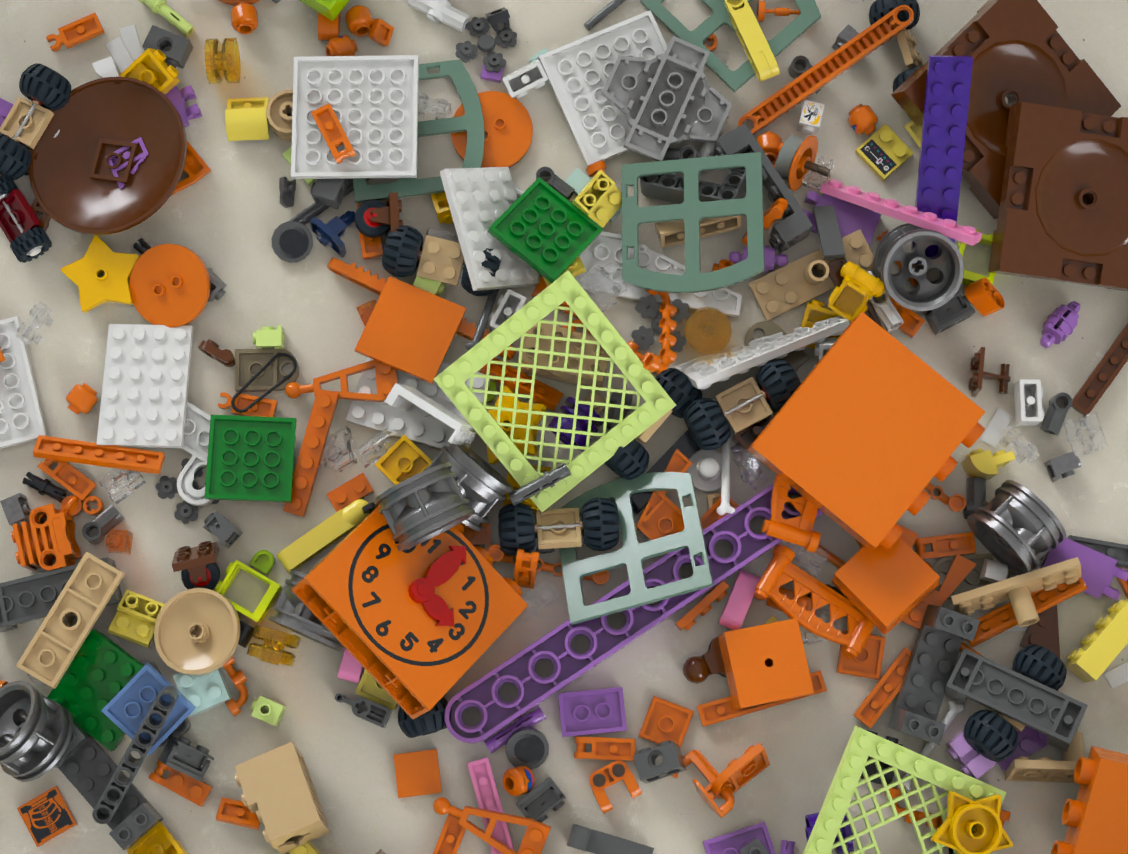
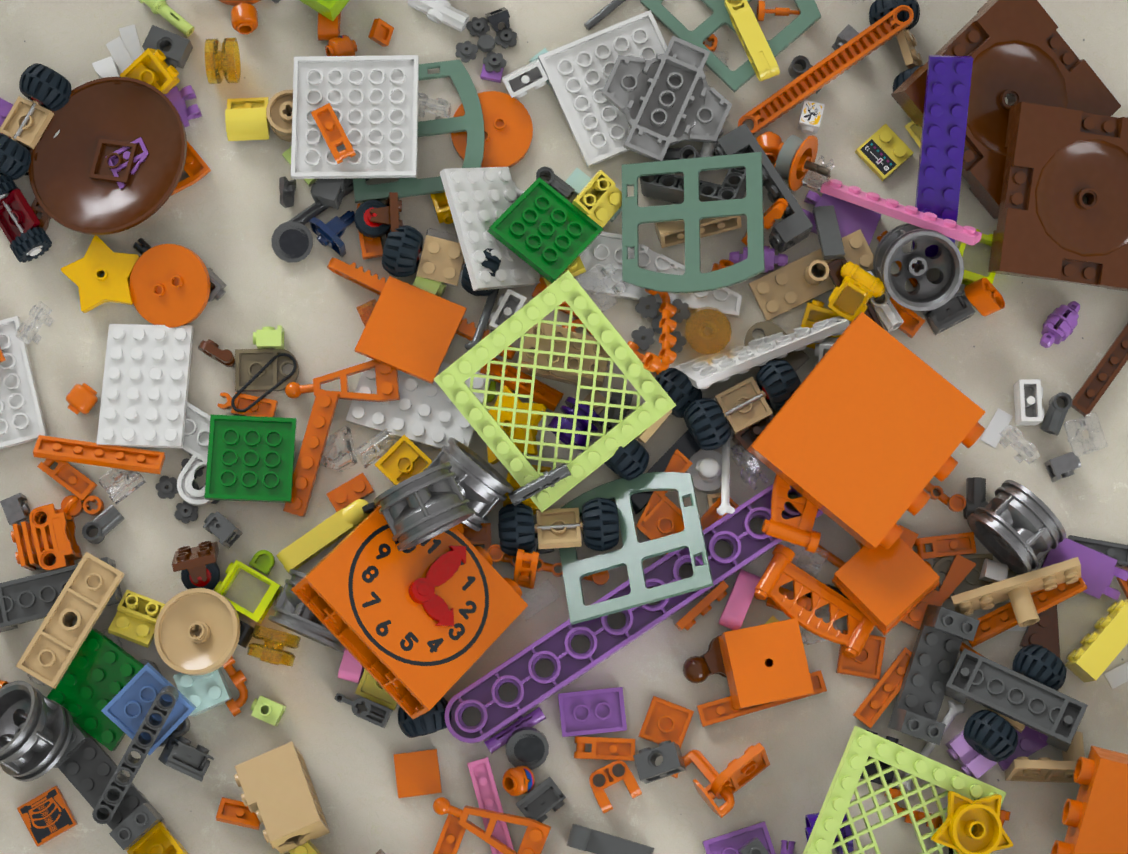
(44, 487): black pin -> none
(76, 32): orange plate -> none
(119, 541): clear orange brick -> none
(181, 784): orange plate -> none
(359, 20): orange head -> none
(405, 396): white panel -> none
(595, 167): orange tile -> none
(863, 119): orange head -> none
(977, 365): reddish brown plate -> none
(984, 464): light yellow brick -> none

